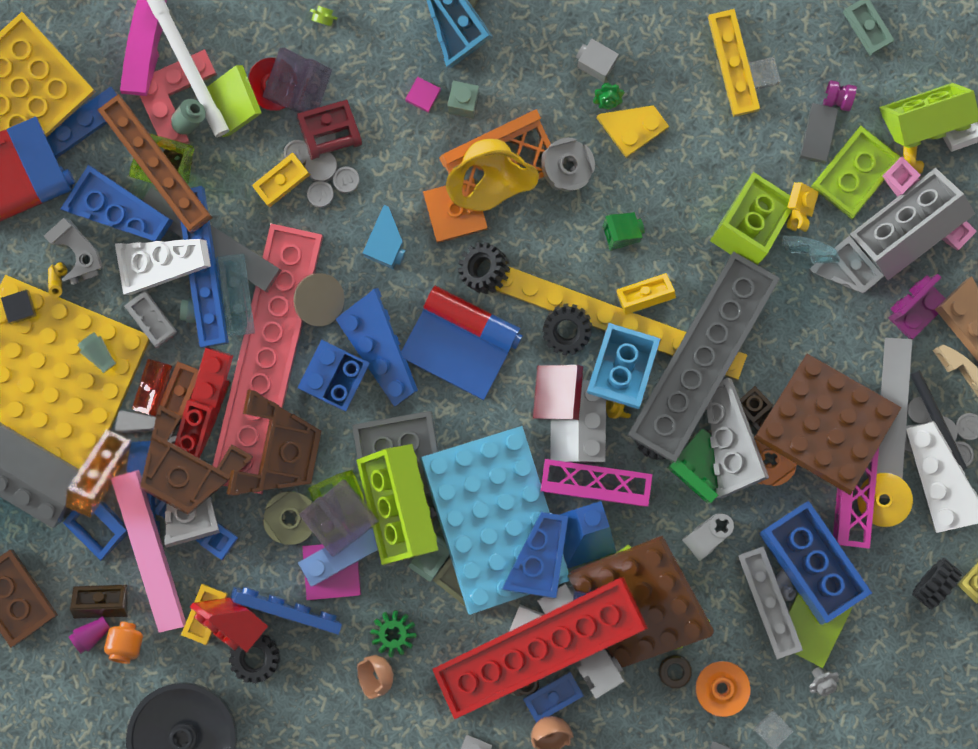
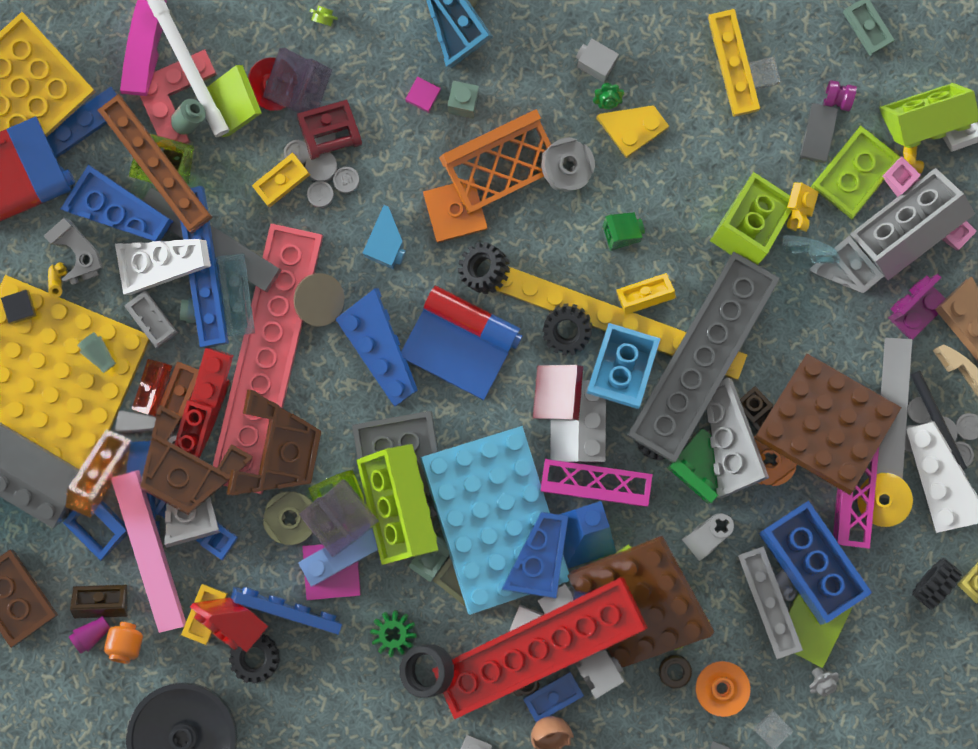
(333, 375): blue slope -> none
(370, 685): nougat hair -> none
(409, 677): none -> black tyre
(500, 179): yellow piece -> none
(616, 410): yellow plate -> none

